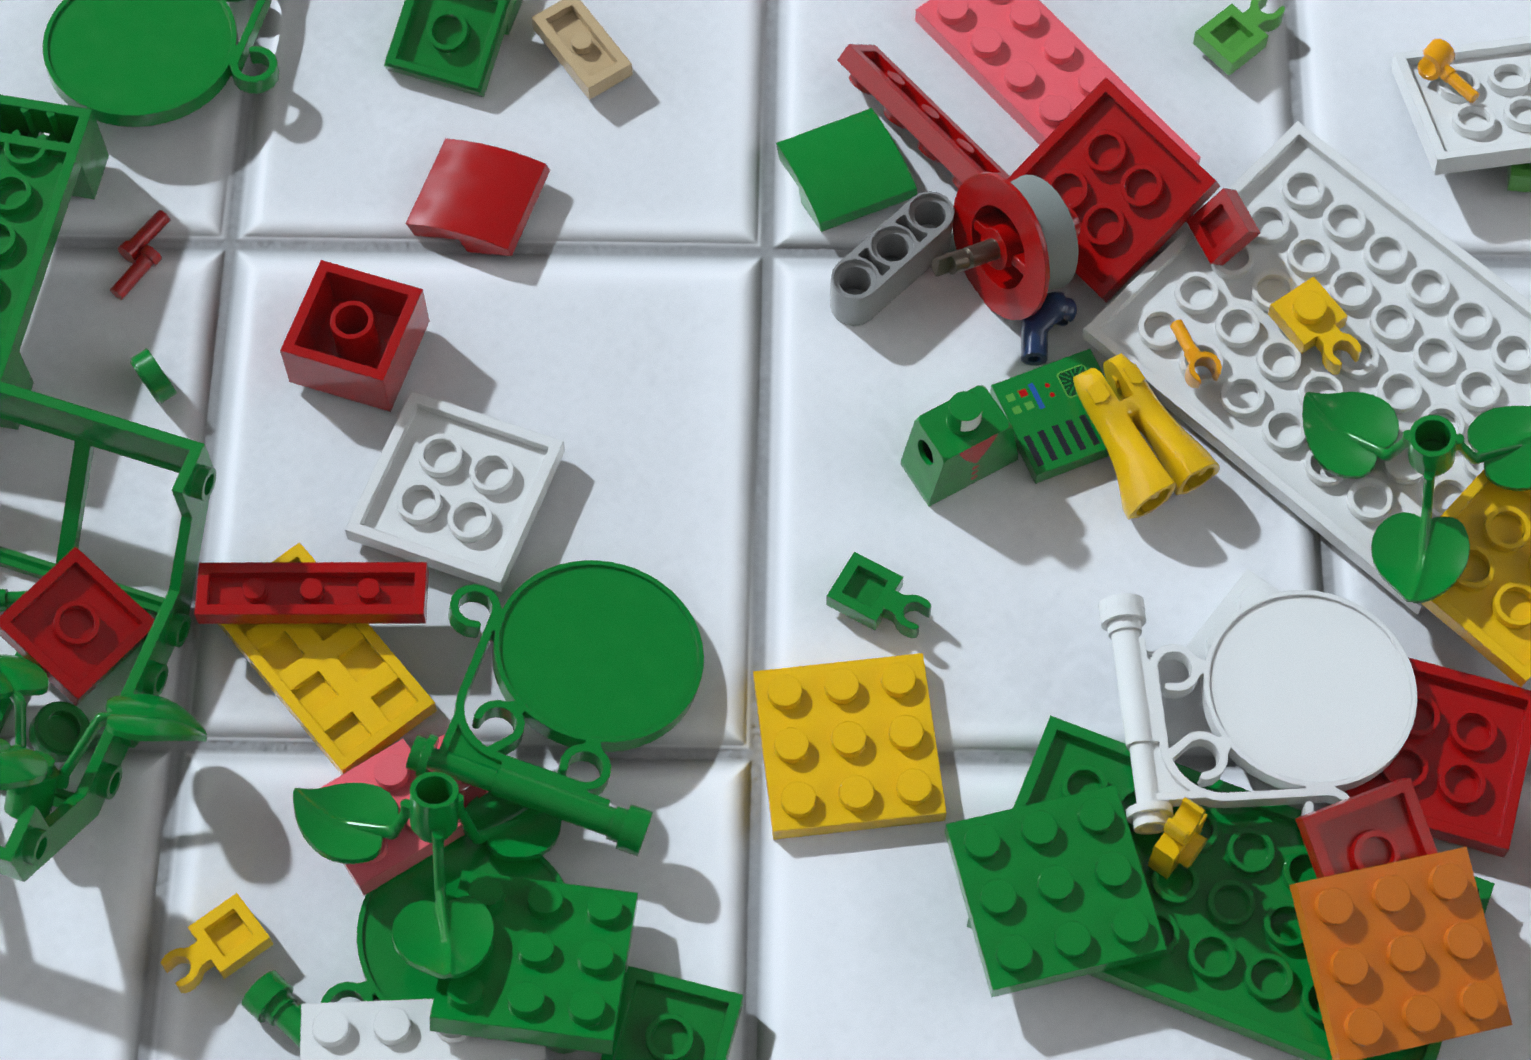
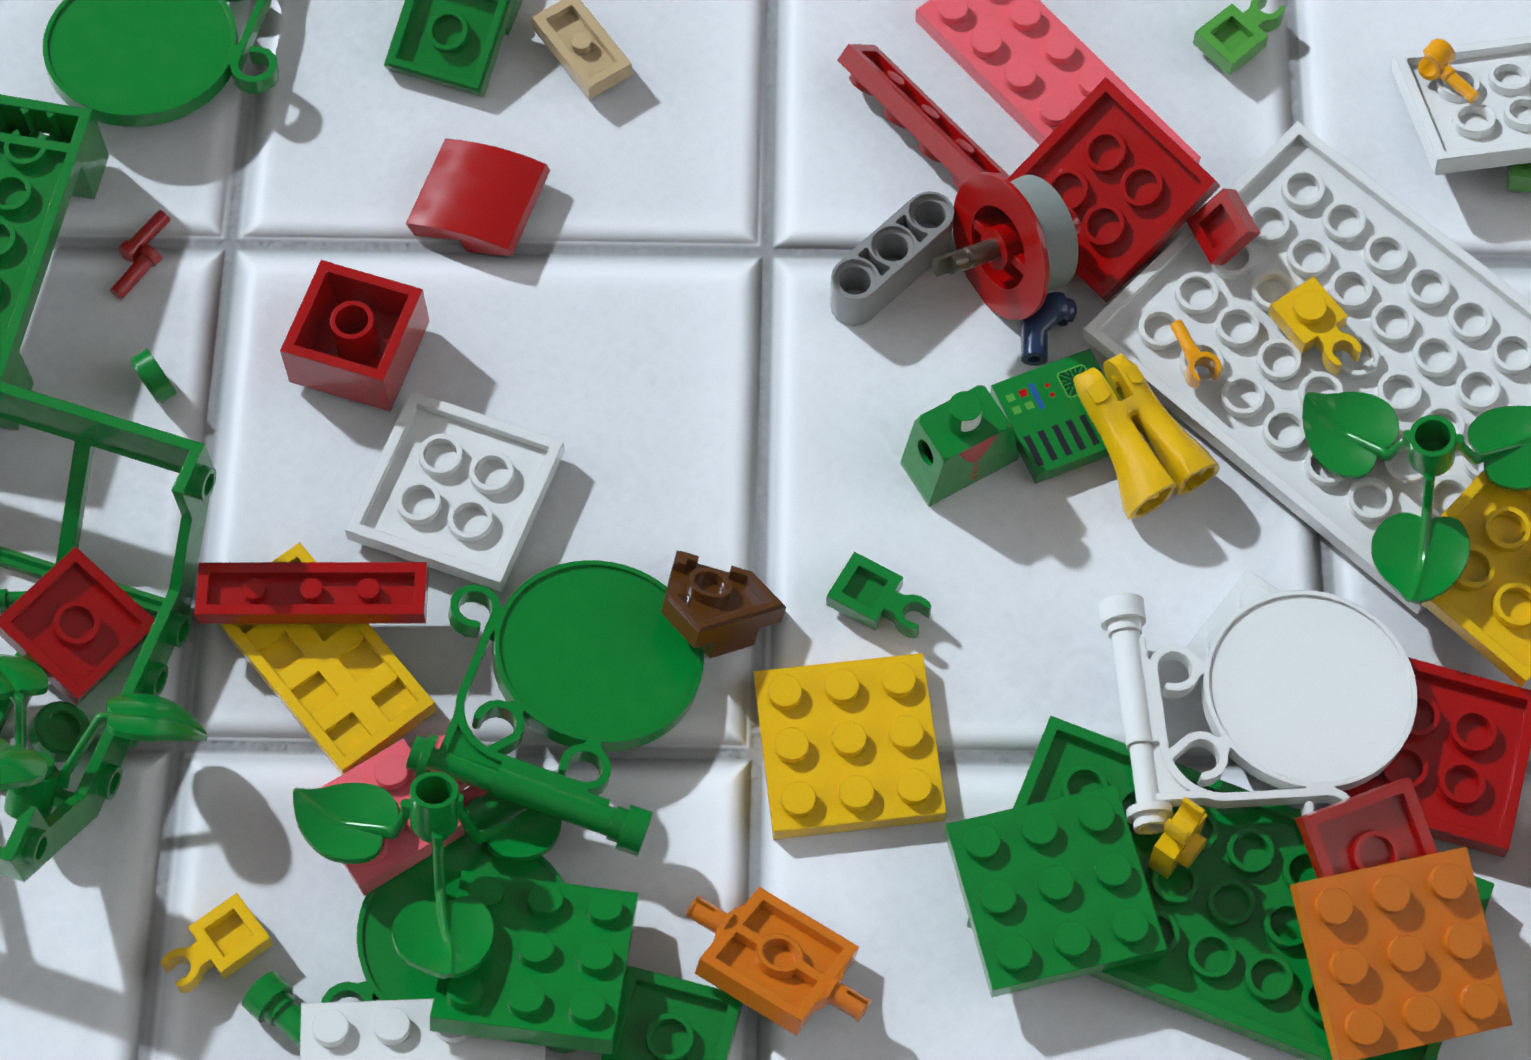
(718, 607): none -> reddish brown plate
(777, 960): none -> orange plate
(846, 169): green slope -> none

